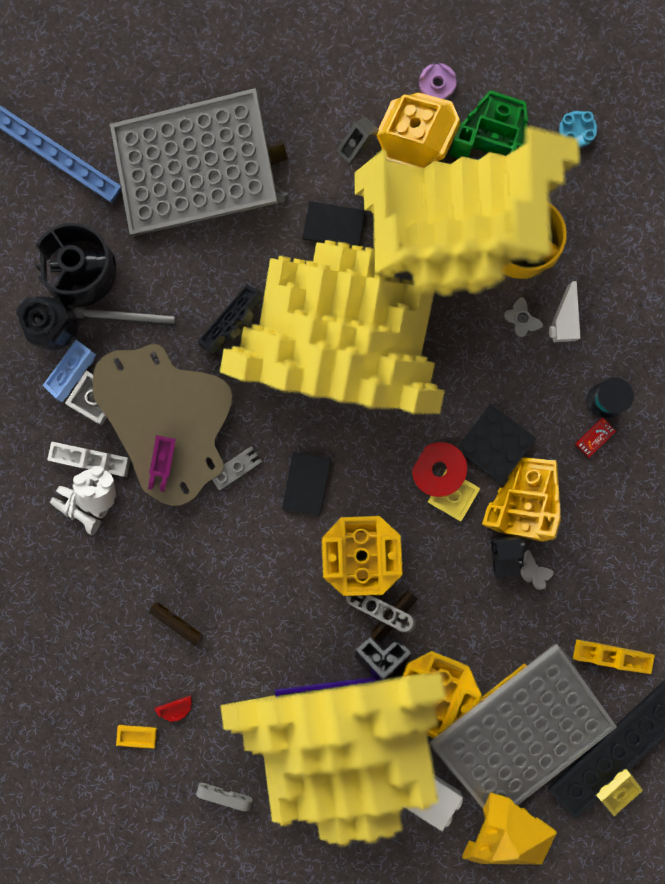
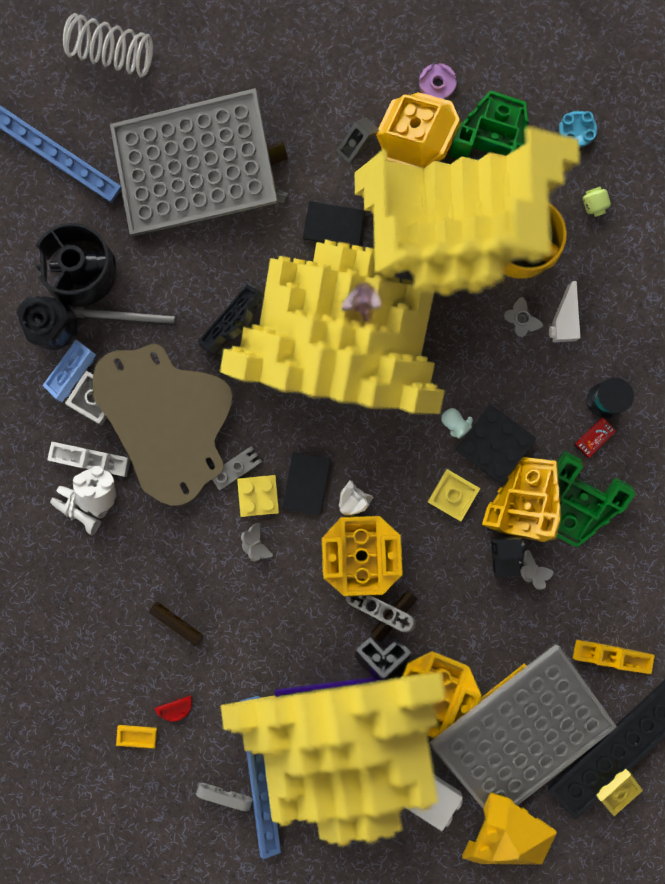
(137, 50): none -> white piece
(161, 460): magenta hinge -> none
(253, 545): none -> light grey animal
(258, 495): none -> light yellow plate
(266, 829): none -> medium blue plate
(353, 500): none -> white brick
(362, 300): none -> brick
(454, 421): none -> light aqua animal
(455, 474): red sticker -> none
(583, 506): none -> green wedge
(596, 201): none -> yellowish green head

